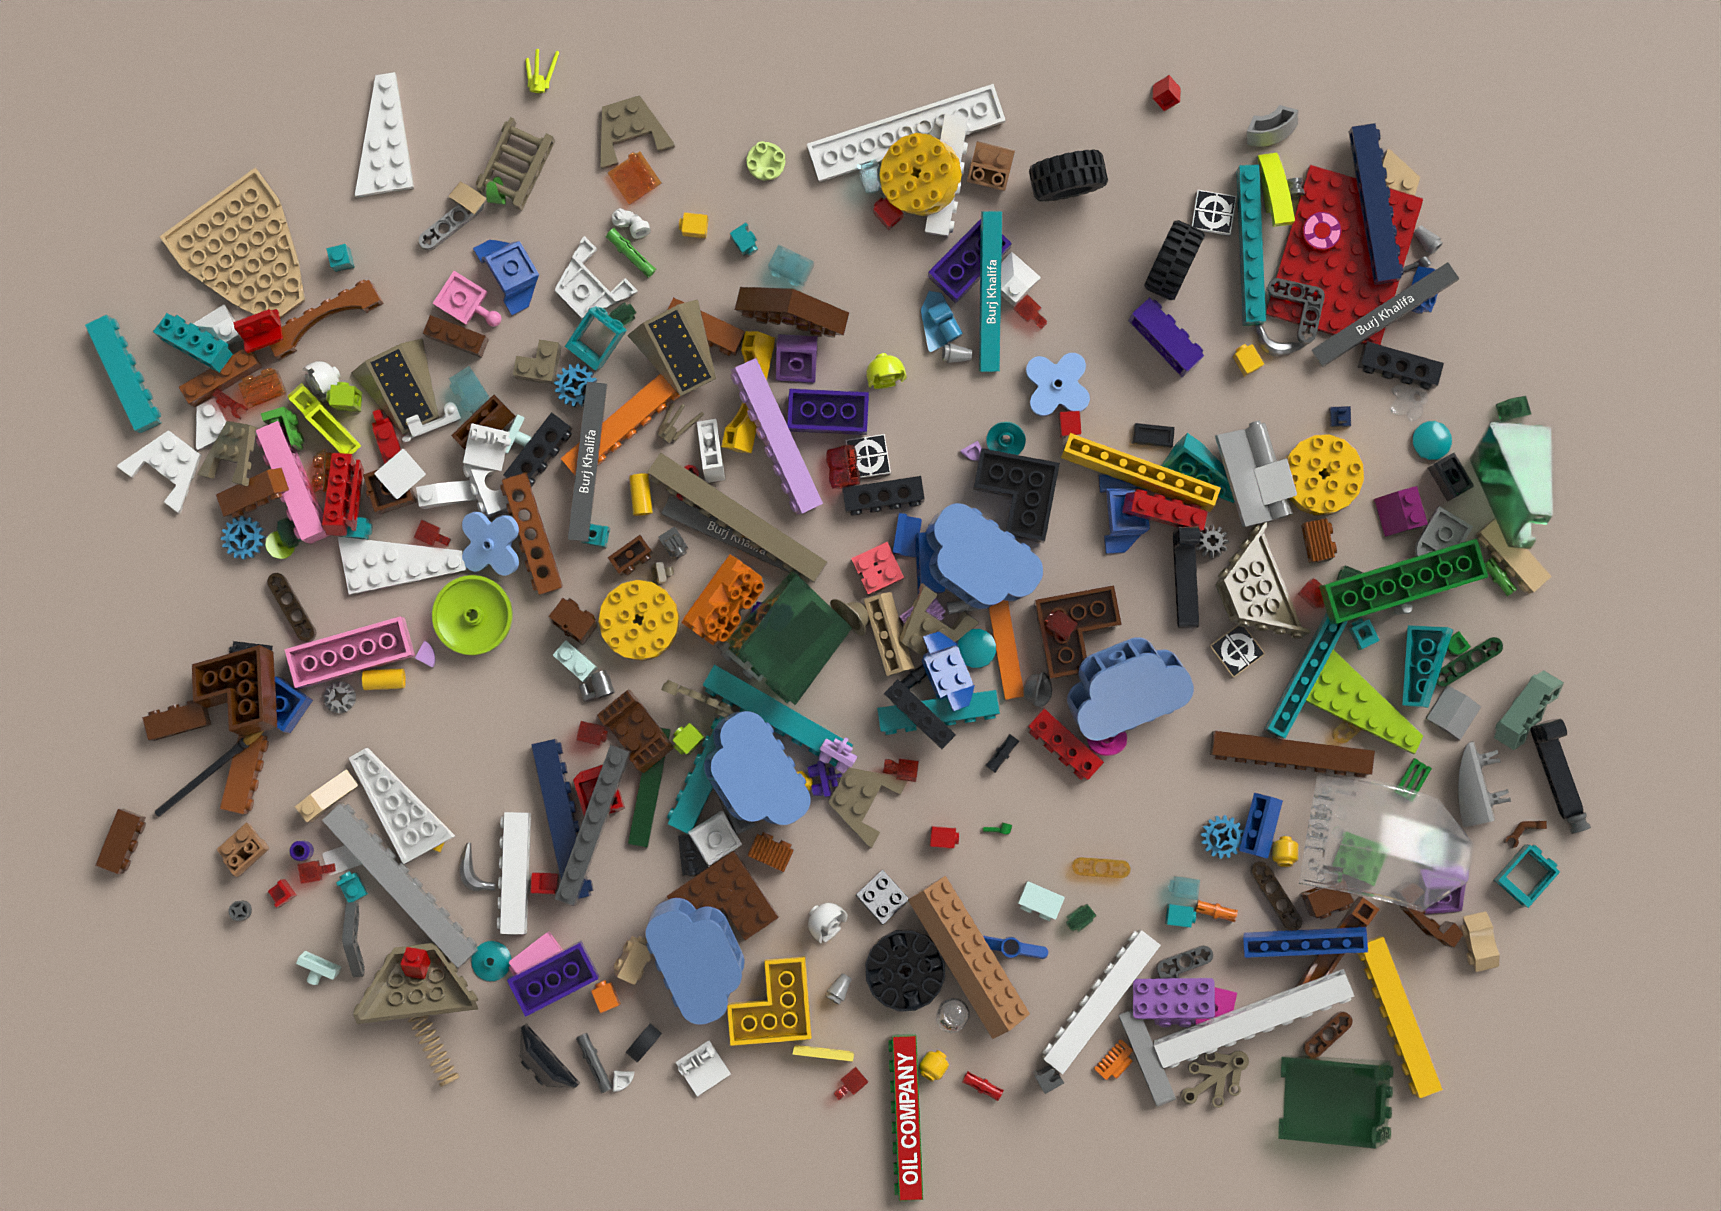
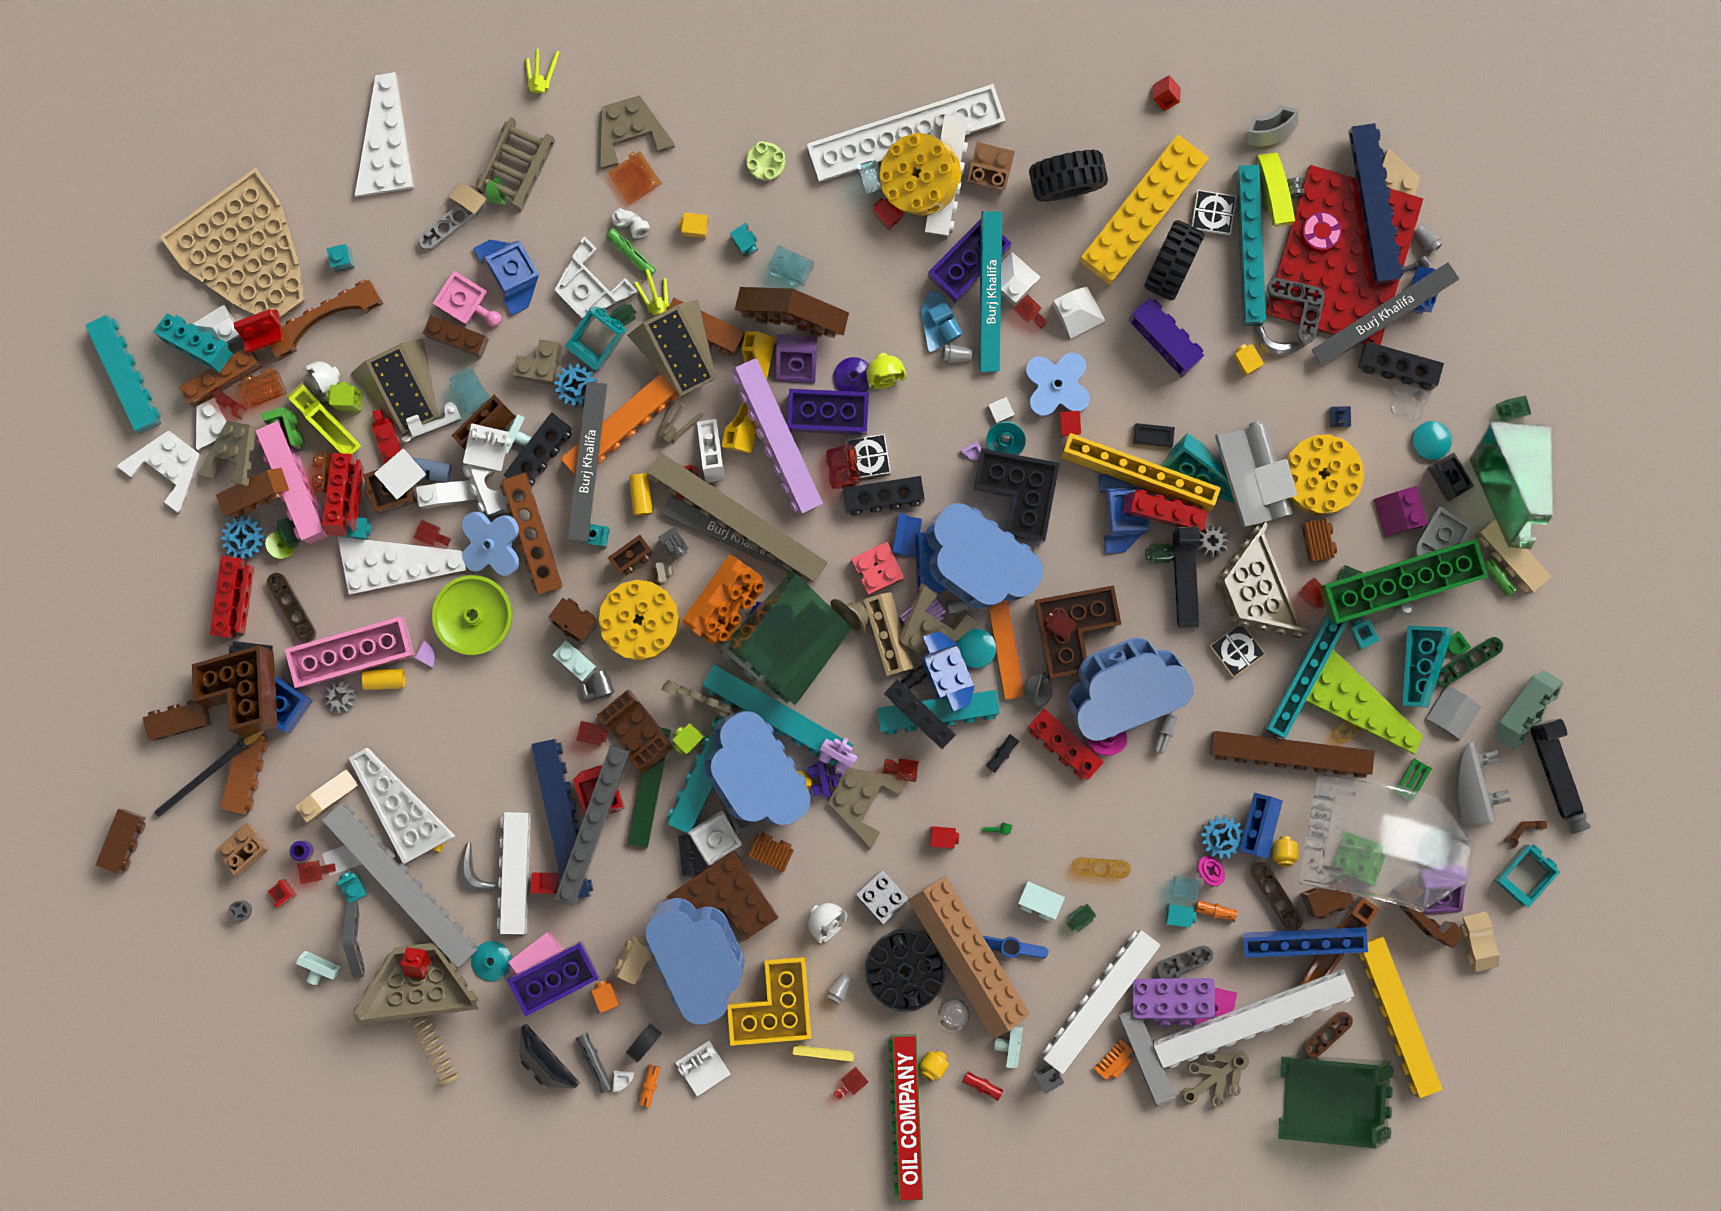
(227, 597): none -> red brick
(435, 470): none -> sand blue pin
(649, 1085): none -> orange pin
(657, 304): none -> neon yellow plant
(843, 371): none -> dark purple dish
(1001, 410): none -> white tile
(1011, 1046): none -> light aqua tile
(1078, 311): none -> white slope
(1144, 209): none -> yellow brick
(1160, 553): none -> clear green brick
(1165, 733): none -> light grey axle
(1217, 871): none -> dark pink gear

